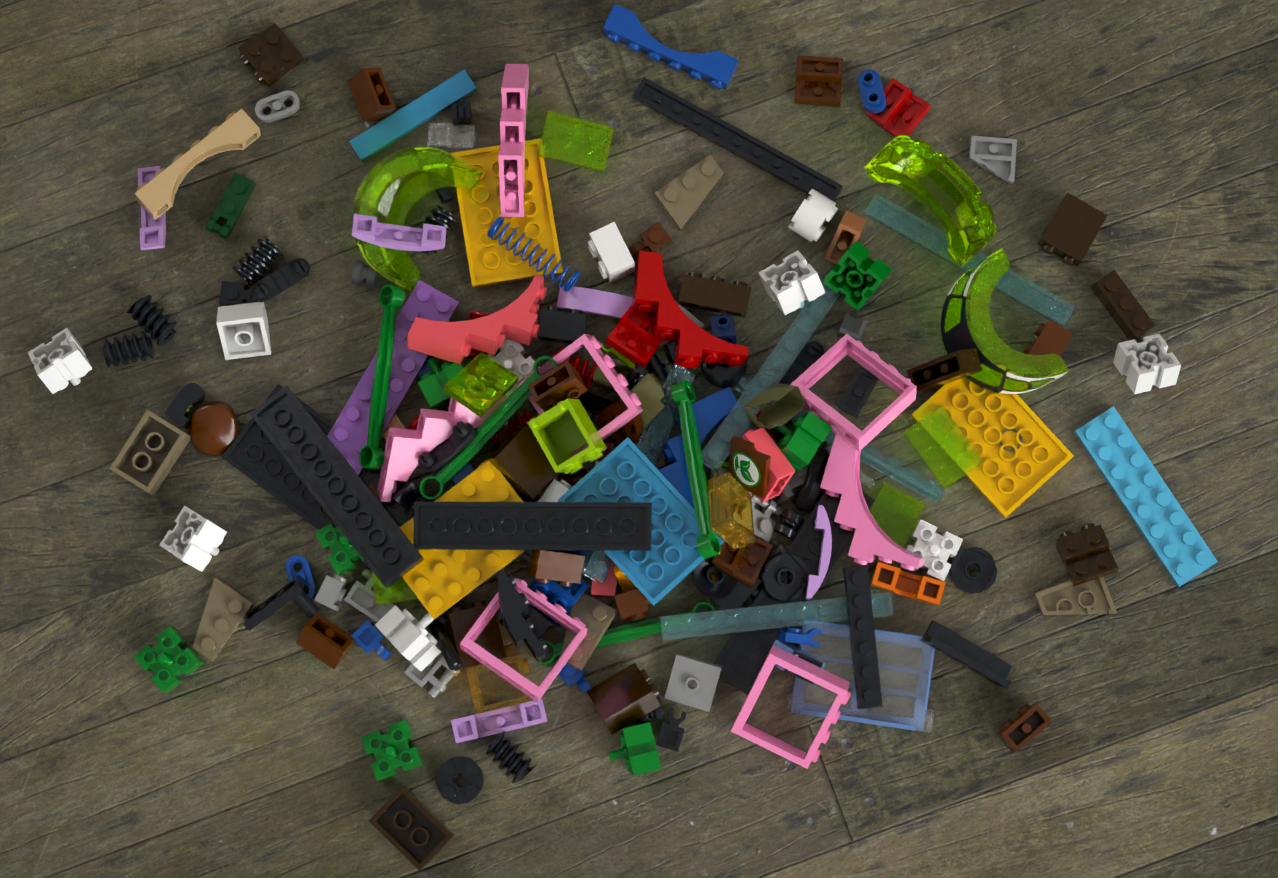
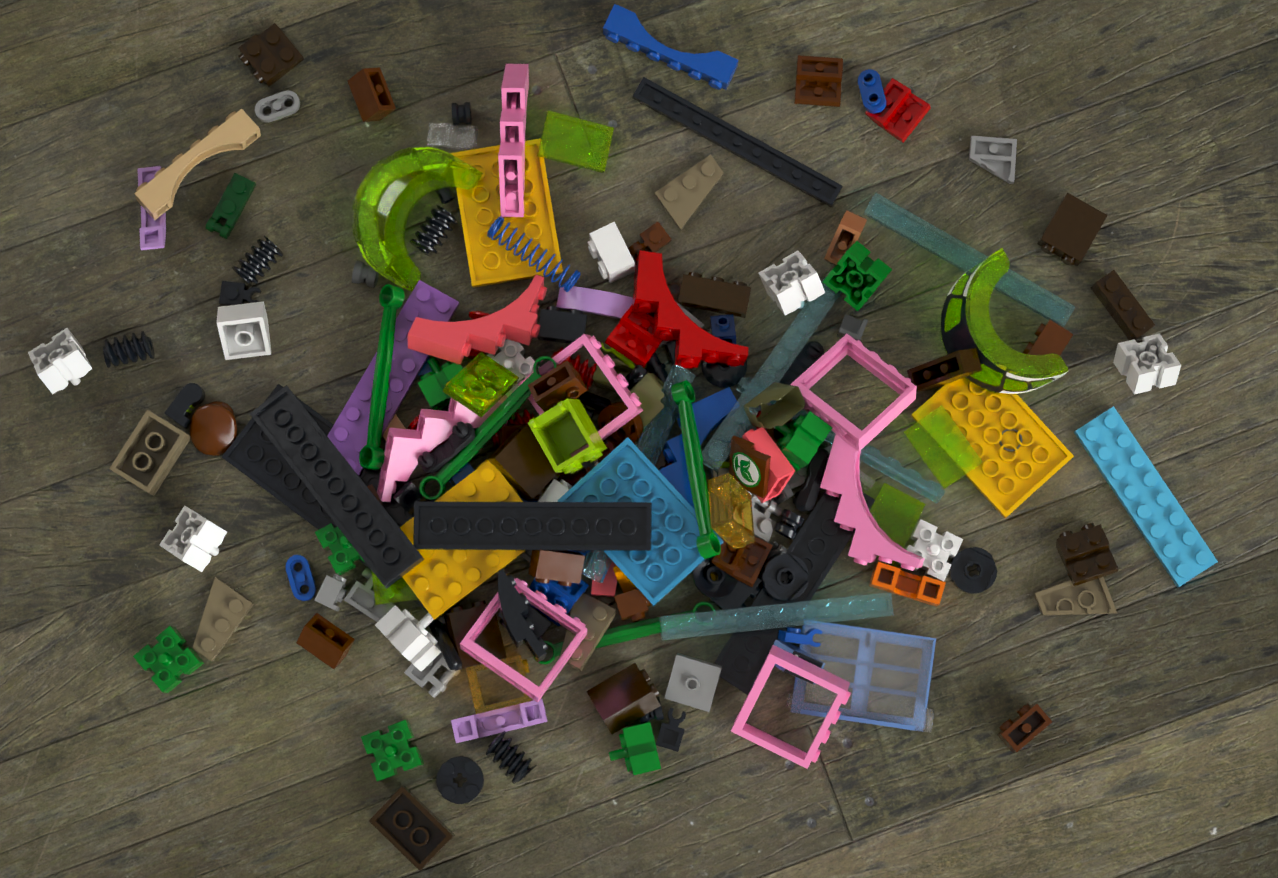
(153, 320): black piece -> none
(280, 280): black piece -> none
(291, 591): black piece -> none
(369, 639): blue plate -> none
(398, 237): lavender slope -> none
(413, 115): dark azure tile -> none
(572, 675): blue plate -> none
(812, 216): white brick -> none
(821, 524): lavender slope -> none
(857, 392): black plate -> none
(862, 637): black plate -> none
(942, 188): clear neon green windscreen -> none
(967, 654): black fence -> none

